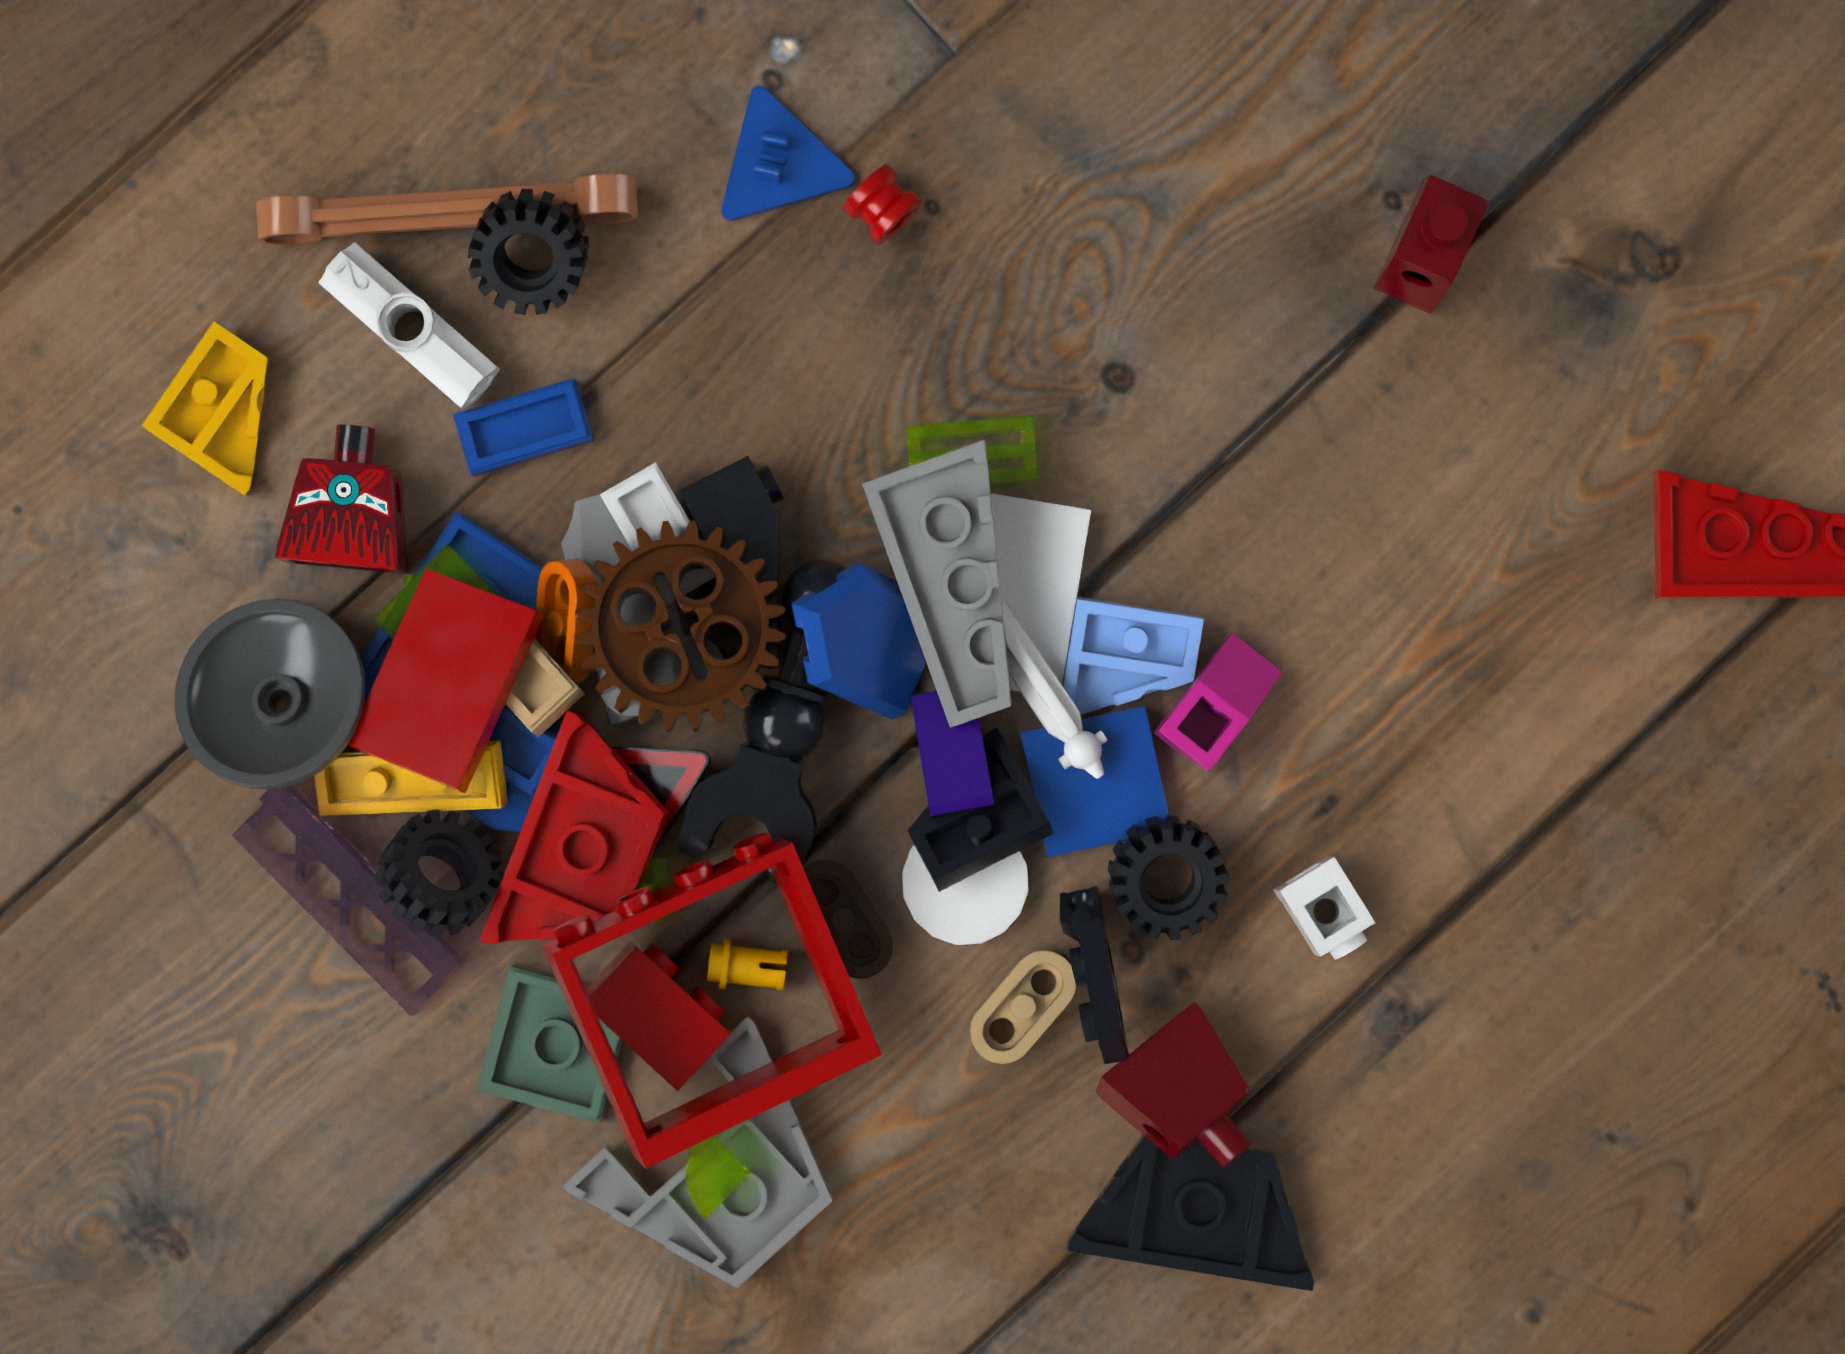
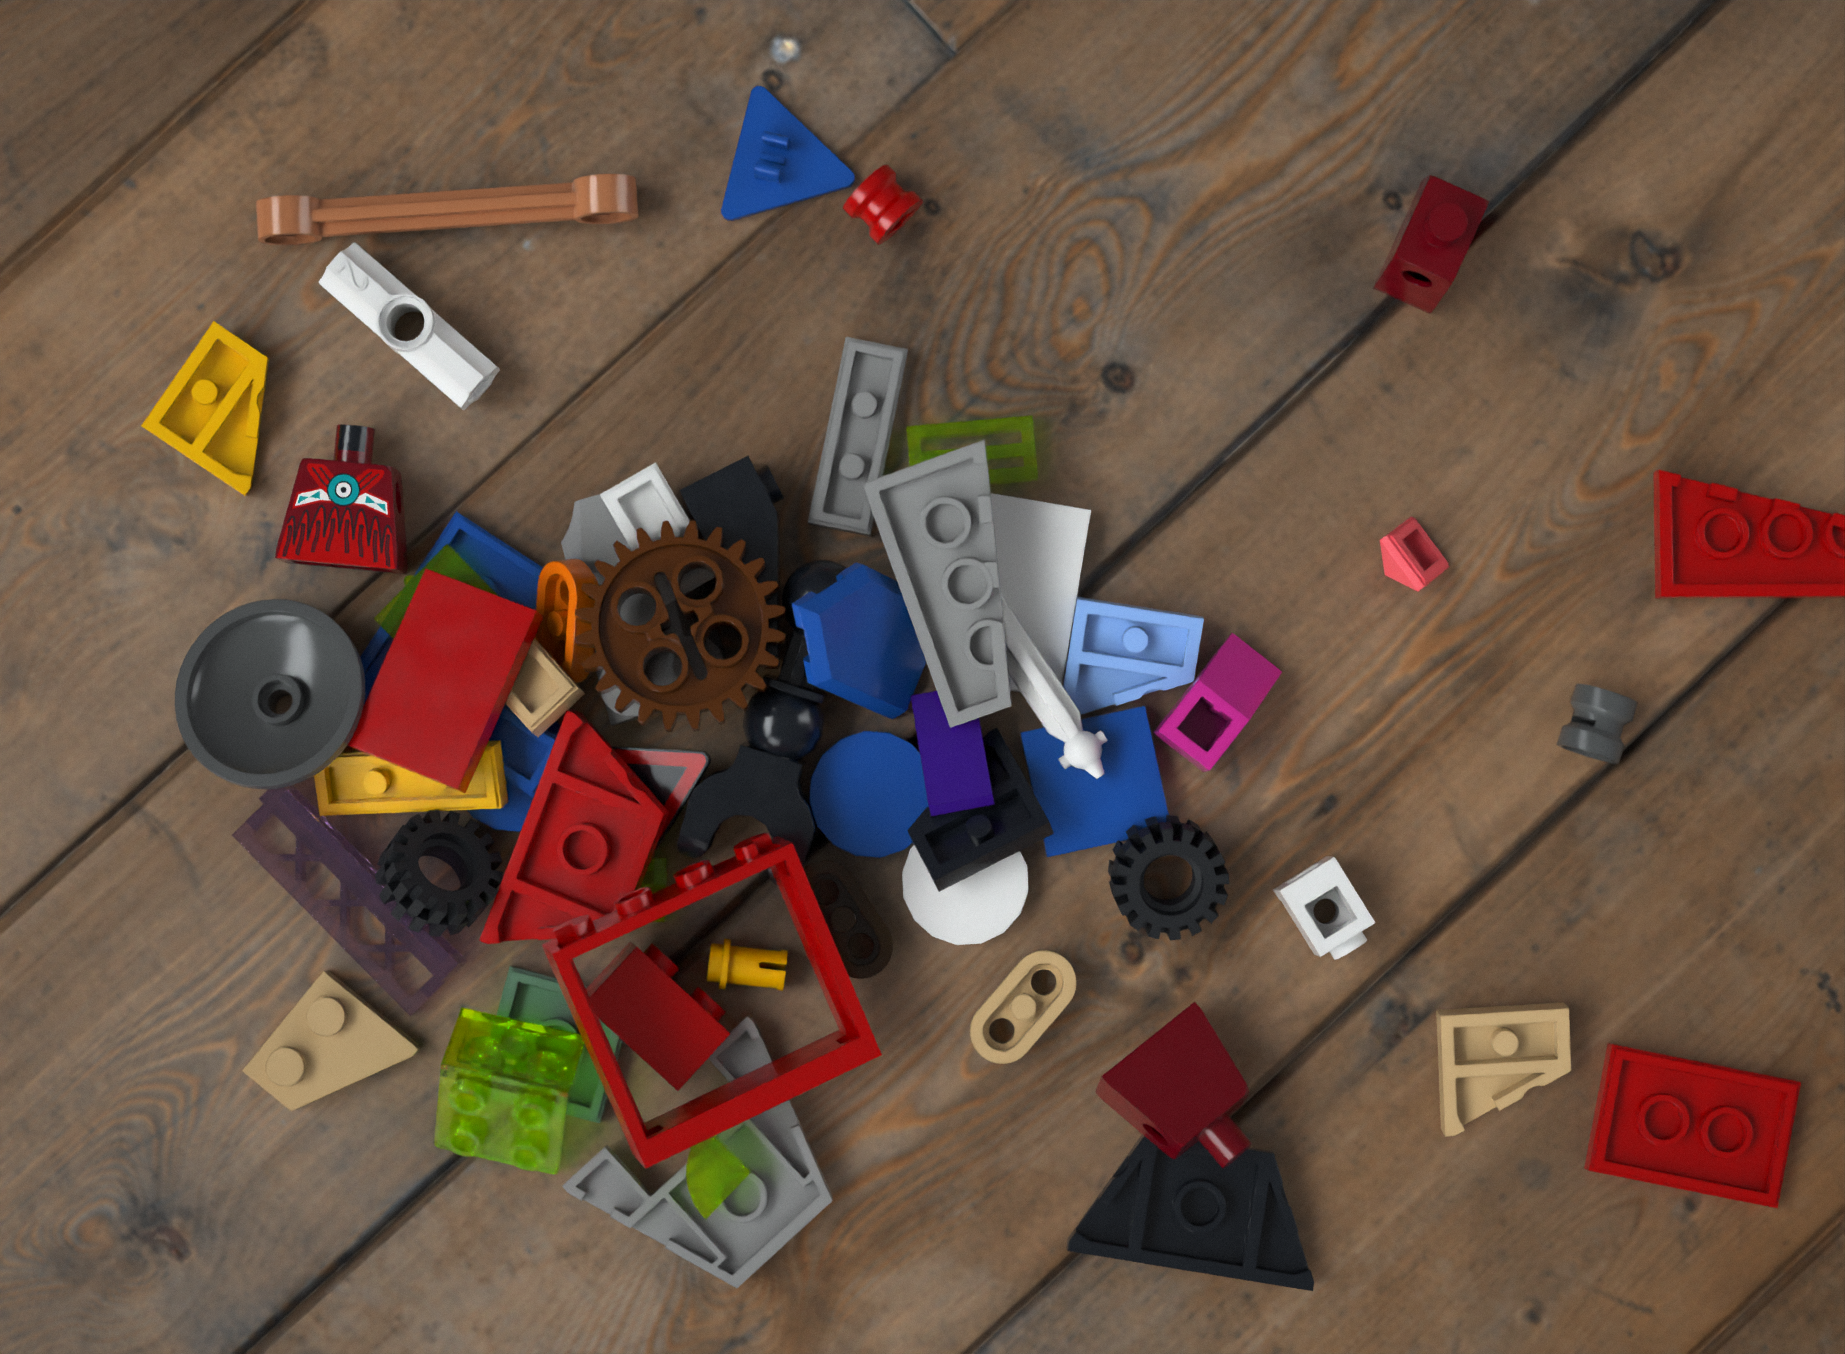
(327, 1045): none -> tan wing
(507, 1090): none -> clear neon green bracket
(523, 427): blue tile -> none
(524, 285): black tyre -> none
(857, 434): none -> light grey tile
(868, 793): none -> blue tile
(1093, 966): black hinge -> none
(1411, 556): none -> coral slope
(1496, 1056): none -> tan wing
(1597, 723): none -> dark grey wheel
(1692, 1125): none -> red tile

